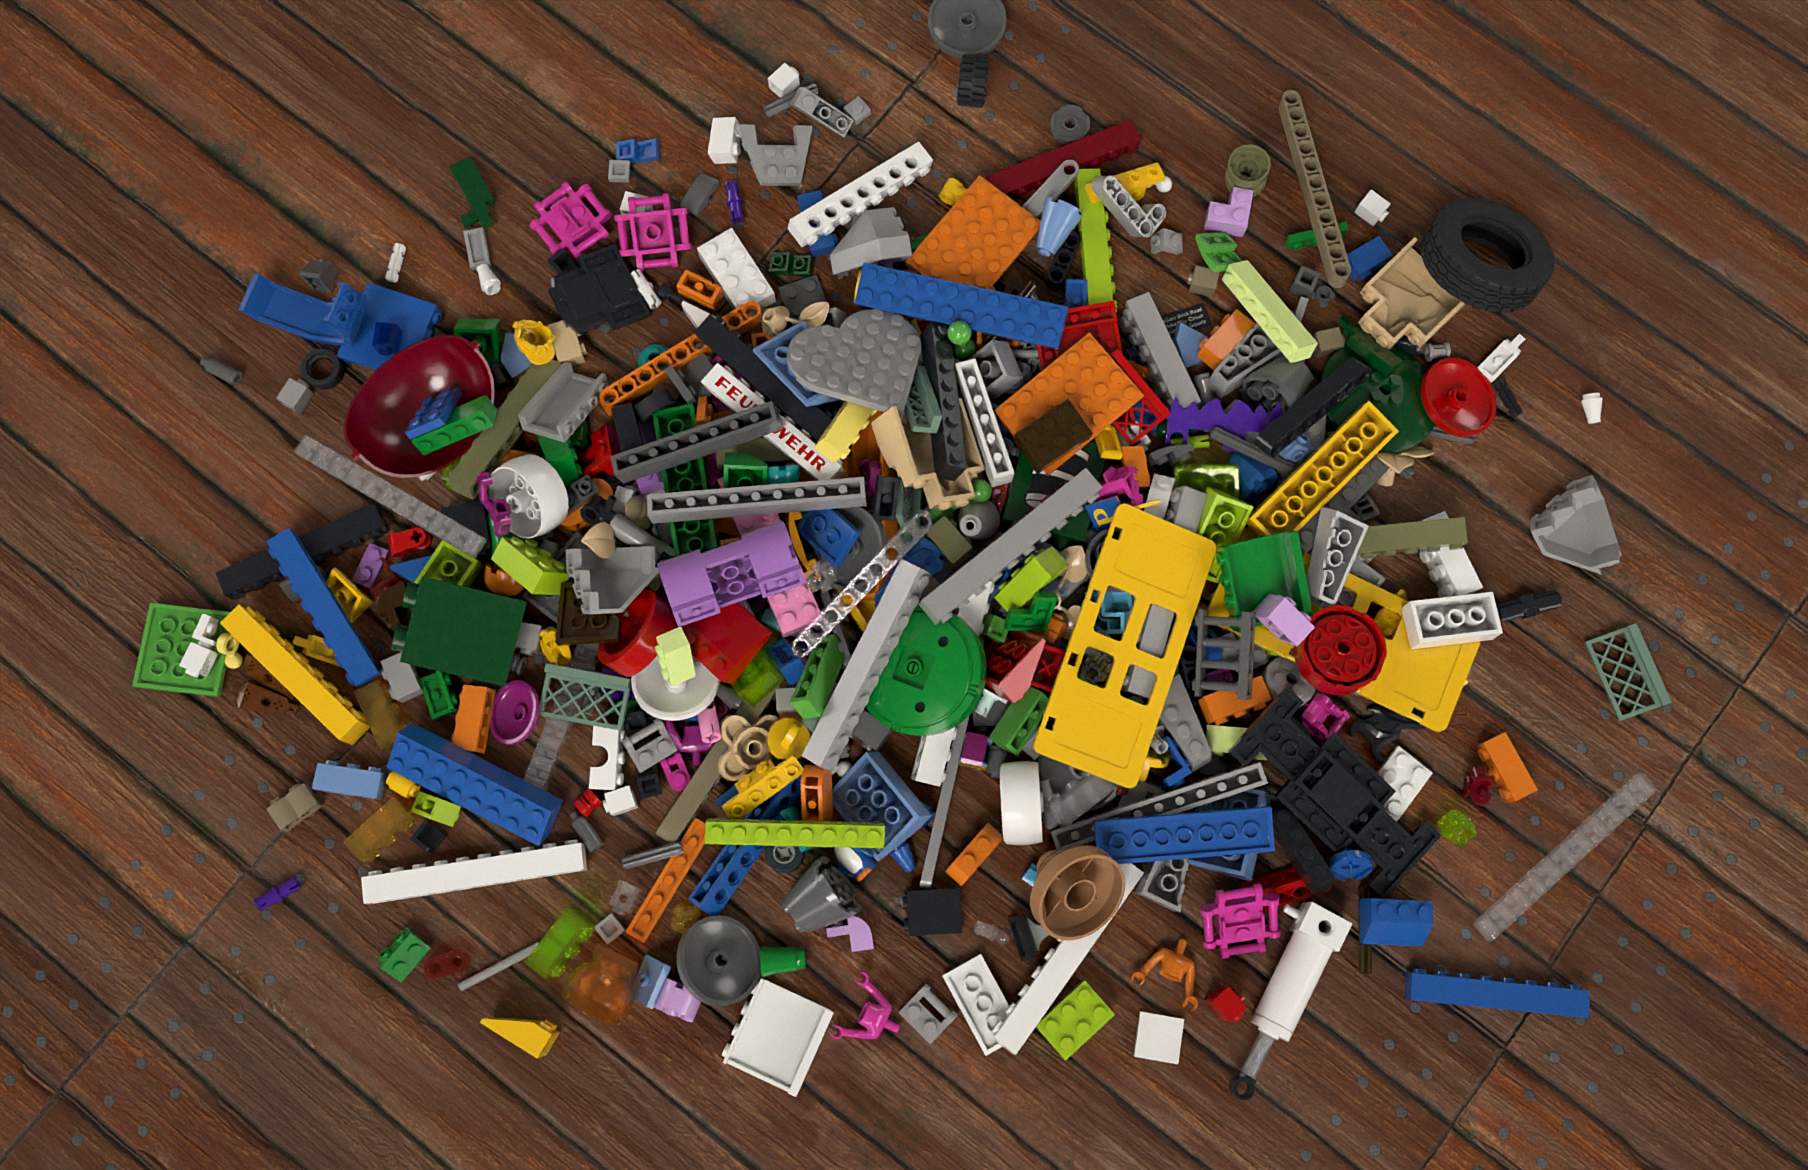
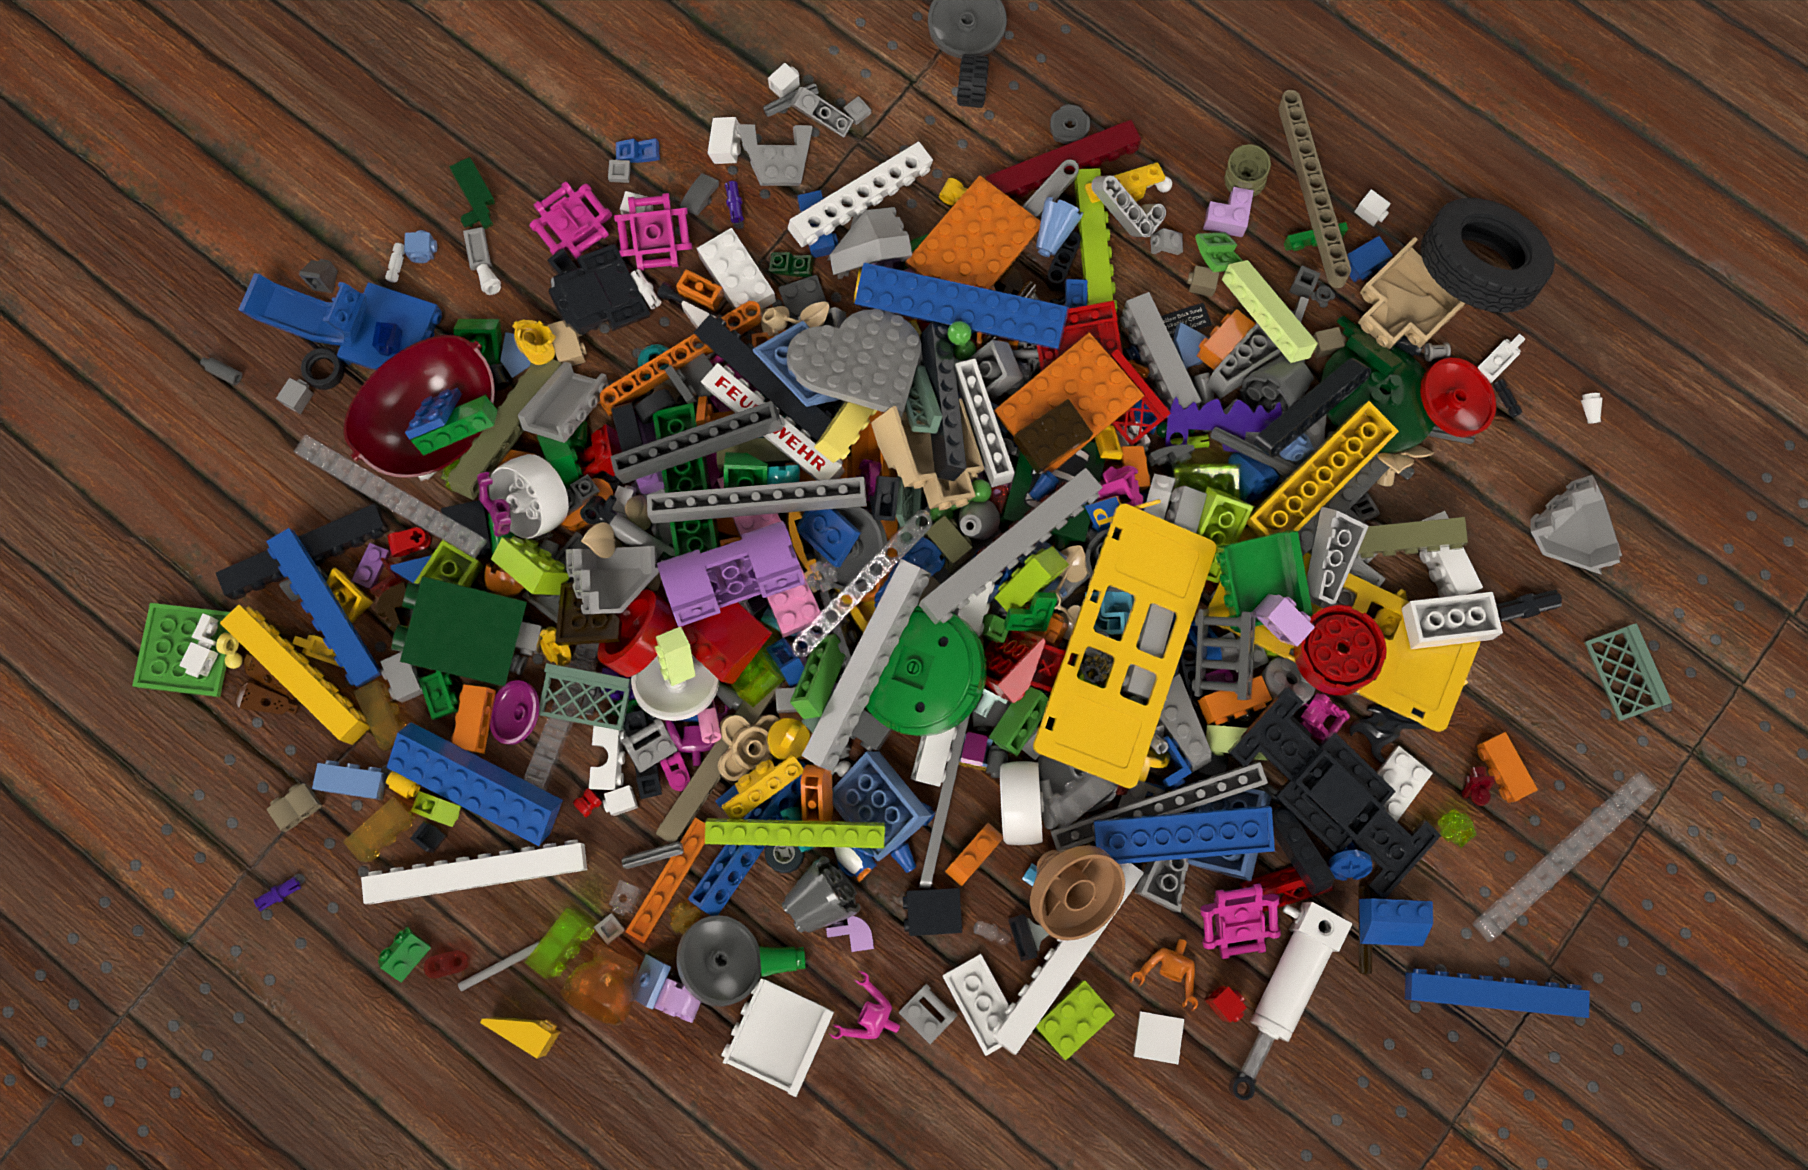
(420, 246): none -> medium blue brick
(586, 832): dark grey cylinder -> none
(1045, 484): none -> blue cone

